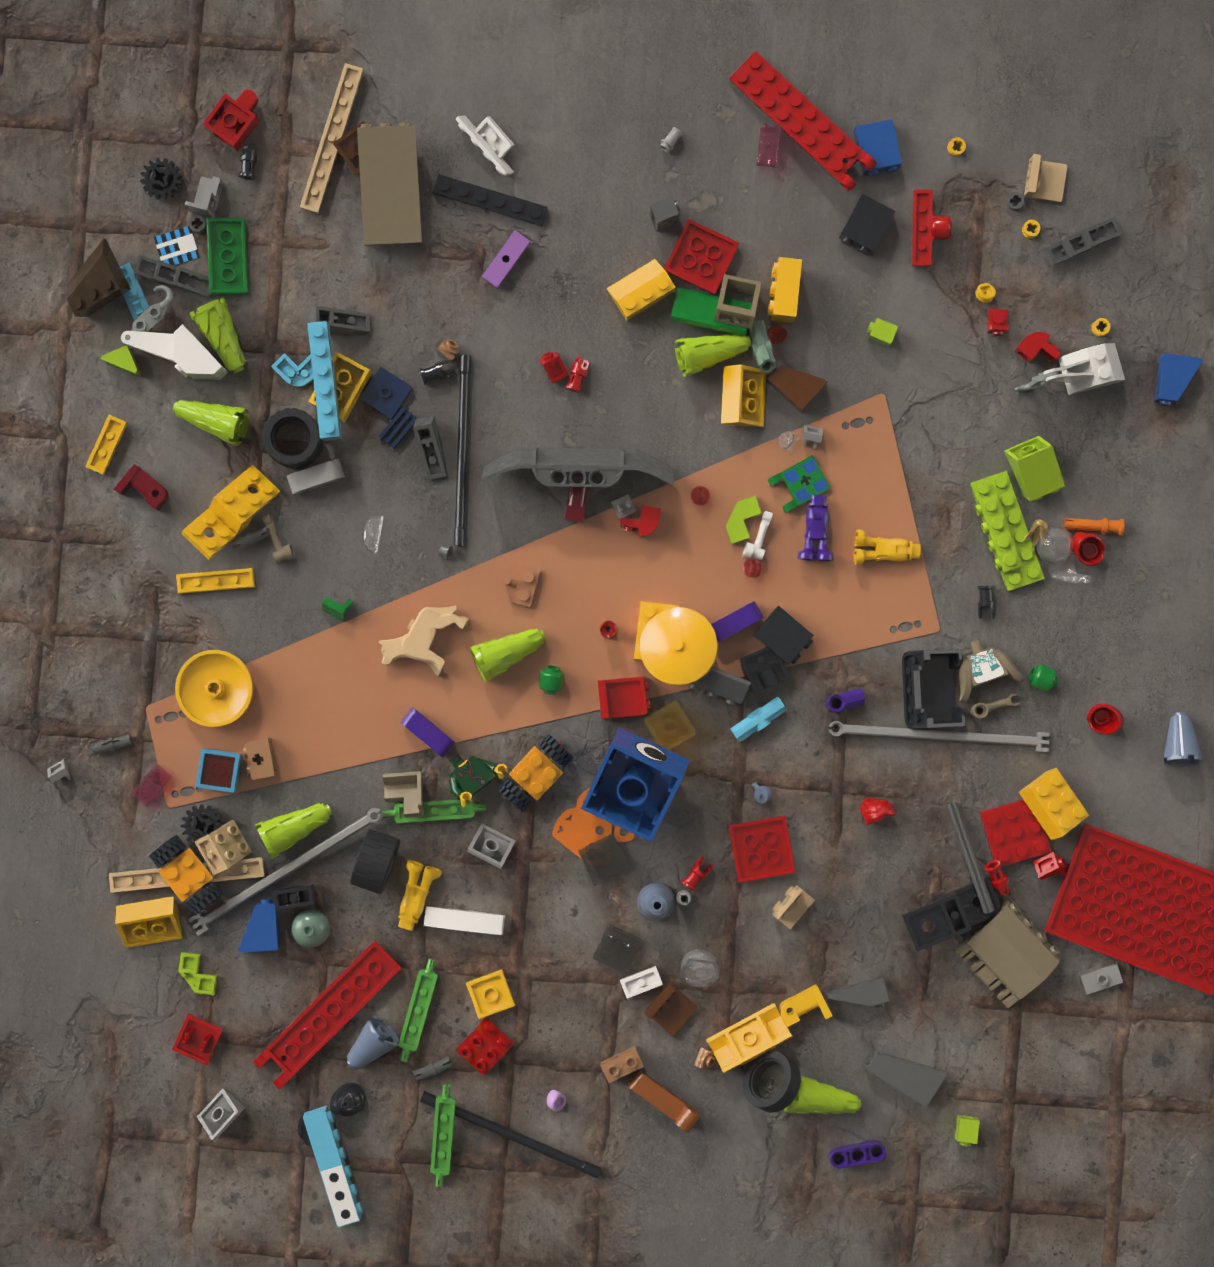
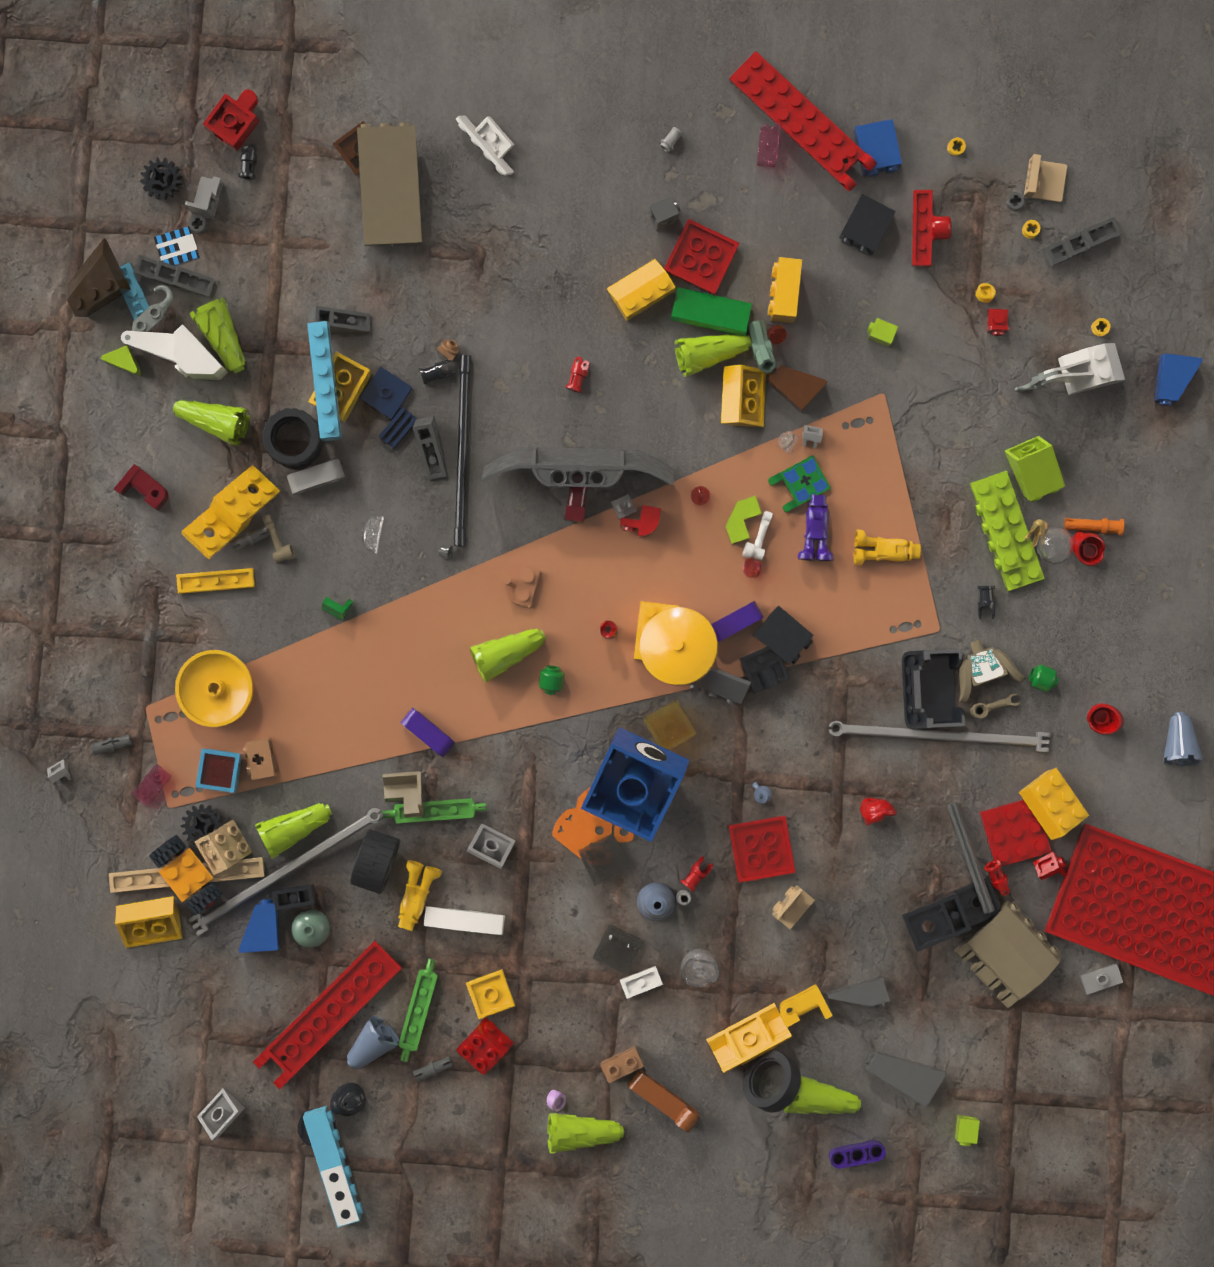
(106, 444): yellow plate -> none
(189, 970): lime tile -> none
(197, 1039): red plate -> none
(226, 256): green tile -> none
(294, 374): medium azure plate -> none
(333, 130): tan plate -> none
(422, 633): tan animal -> none
(443, 1135): bright green plate -> none
(472, 776): dark green torso -> none
(490, 200): black plate -> none
(513, 250): medium lavender tile -> none
(535, 773): plate -> none
(553, 366): red bracket -> none
(574, 1132): none -> lime cone
(584, 1166): black piece -> none
(623, 697): red panel -> none
(670, 1009): reddish brown bracket -> none
(705, 1059): medium nougat plate -> none
(726, 313): dark tan window -> none
(758, 719): medium azure piece -> none
(846, 700): dark purple piece -> none
(1037, 343): red brick -> none
(1071, 576): clear plate -> none

